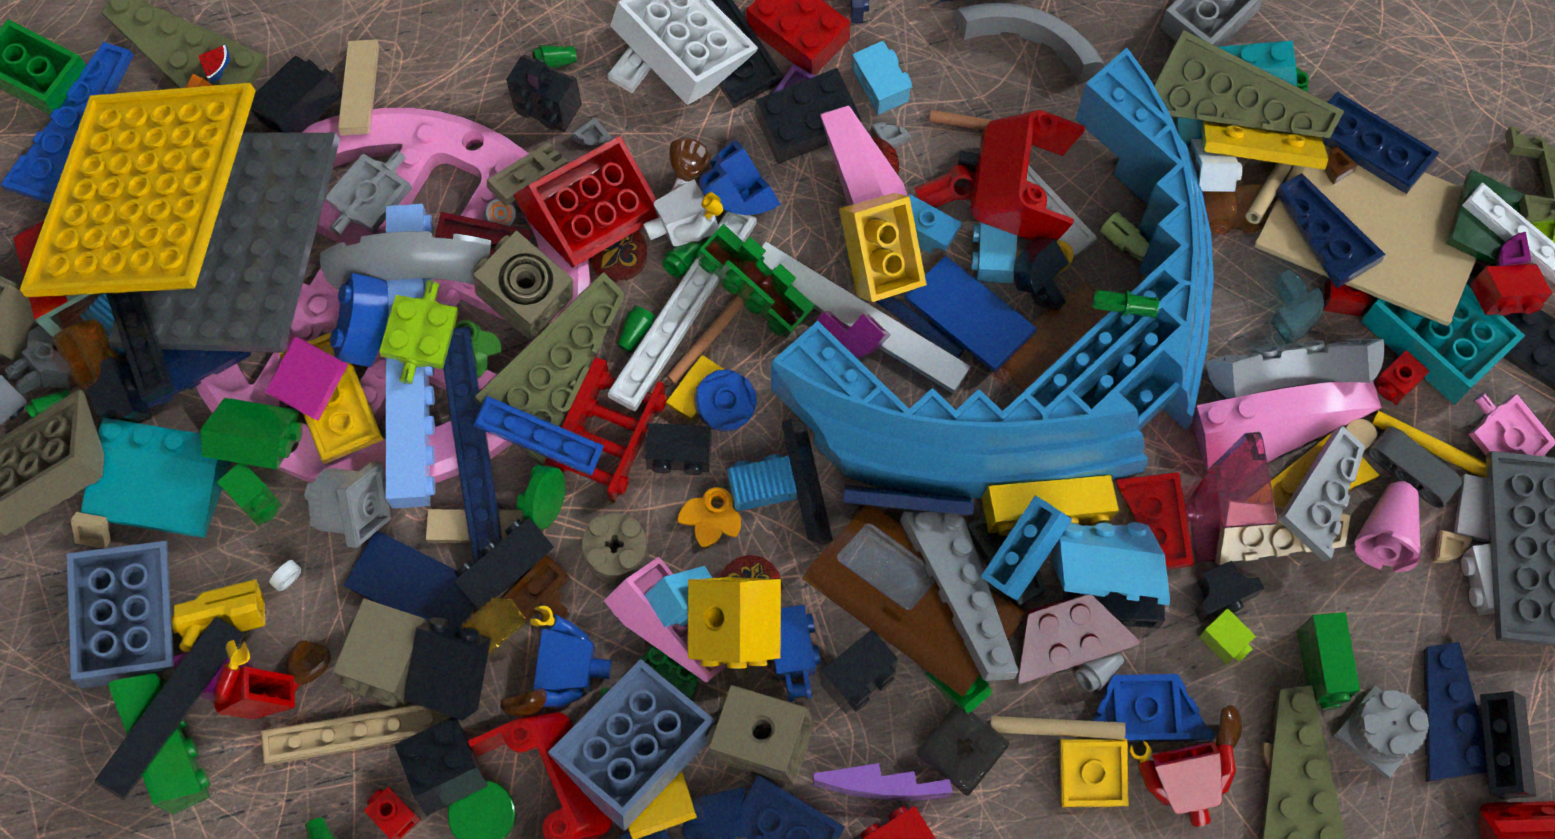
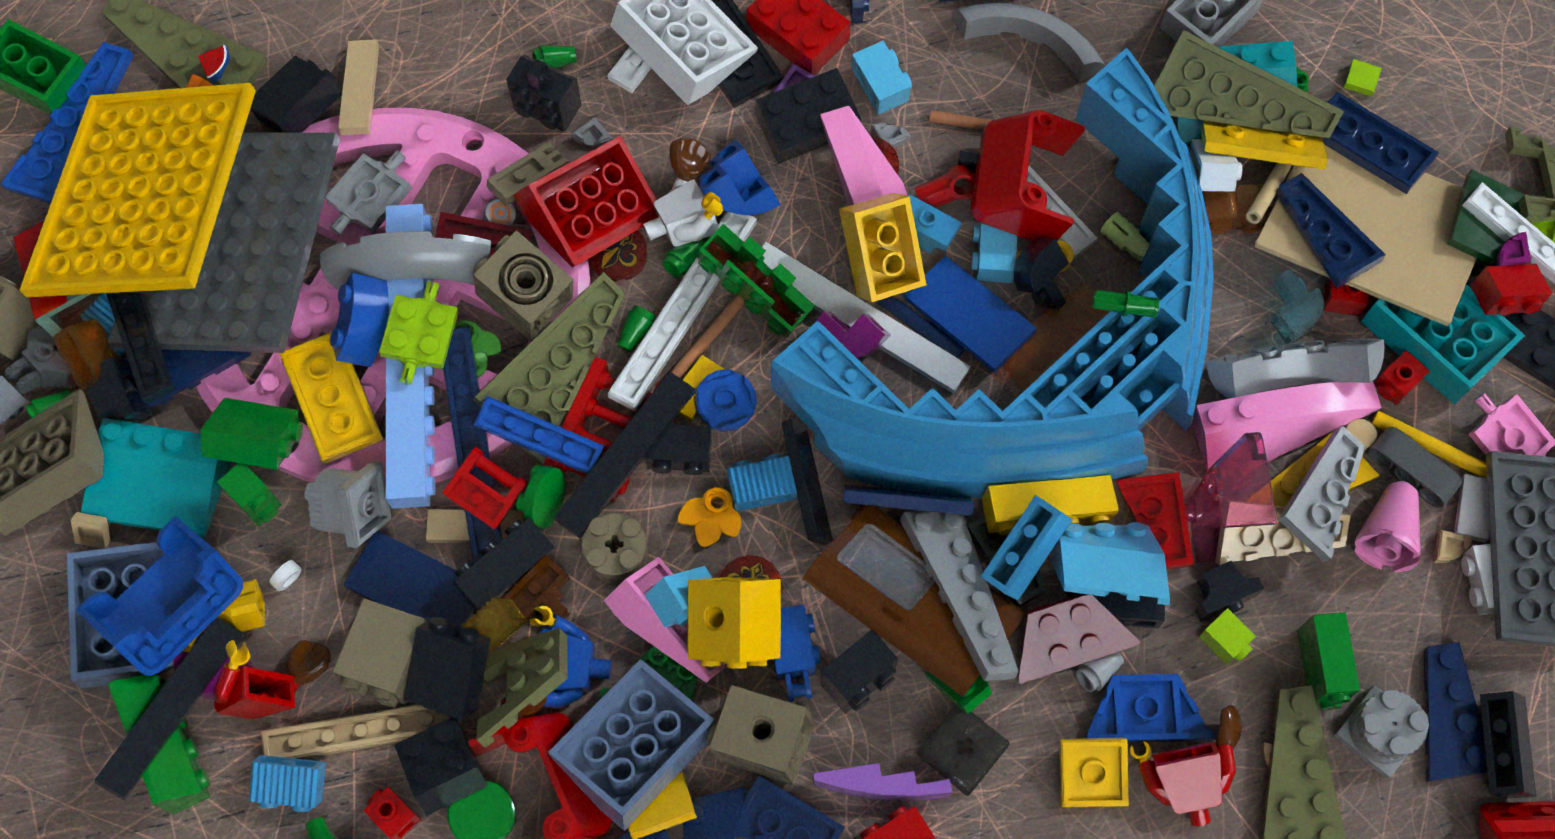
(167, 602): none -> blue windscreen
(287, 782): none -> dark azure brick
(306, 378): dark pink tile -> none
(480, 498): none -> red plate
(533, 672): none -> olive wing
(624, 454): none -> black tile
(1059, 727): tan piece -> none
(1339, 165): reddish brown tile -> none
(1362, 77): none -> lime tile

